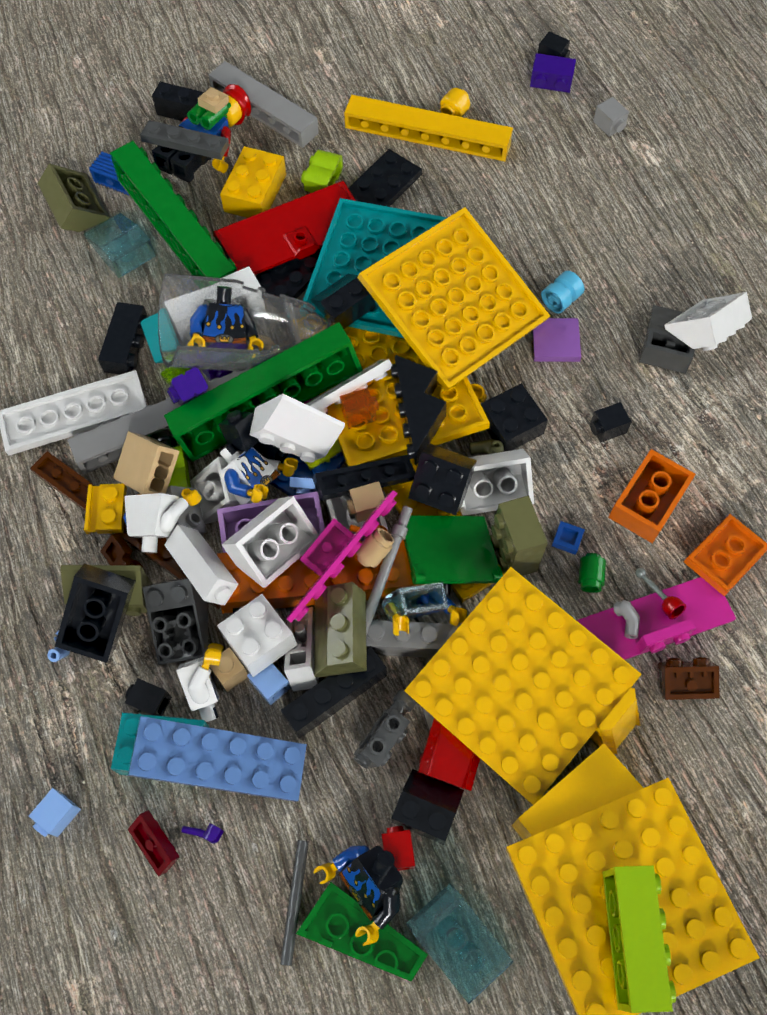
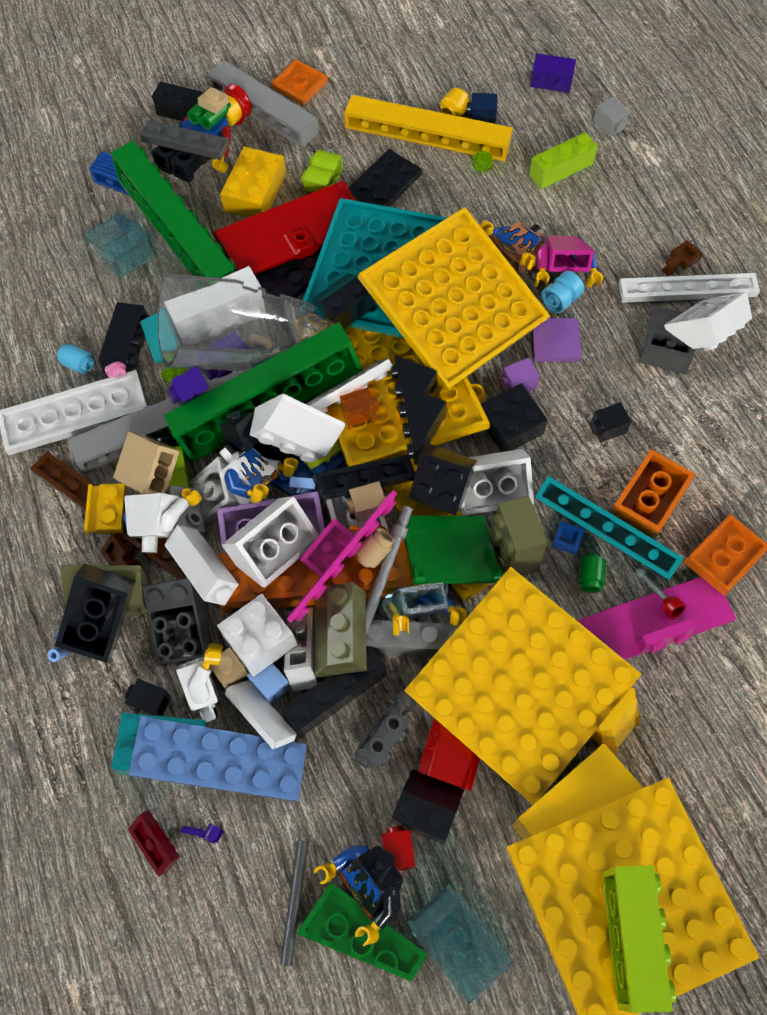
(53, 813): light blue brick -> none
(72, 198): olive slope -> none
(75, 358): none -> medium azure brick
(115, 369): none -> bright pink arm
(223, 322): torso -> none
(260, 714): none -> white tile
(299, 82): none -> orange tile
(482, 161): none -> clear neon green plate
(483, 107): none -> dark blue brick
(486, 446): olive arm -> none
(516, 243): none -> torso
(518, 373): none -> medium lavender brick
(554, 45): black brick -> none
(563, 160): none -> lime brick
(566, 254): none -> dark pink torso
(609, 528): none -> teal brick
(631, 616): light grey arm -> none
(684, 256): none -> reddish brown plate
(687, 287): none -> white plate
(689, 679): reddish brown bracket -> none

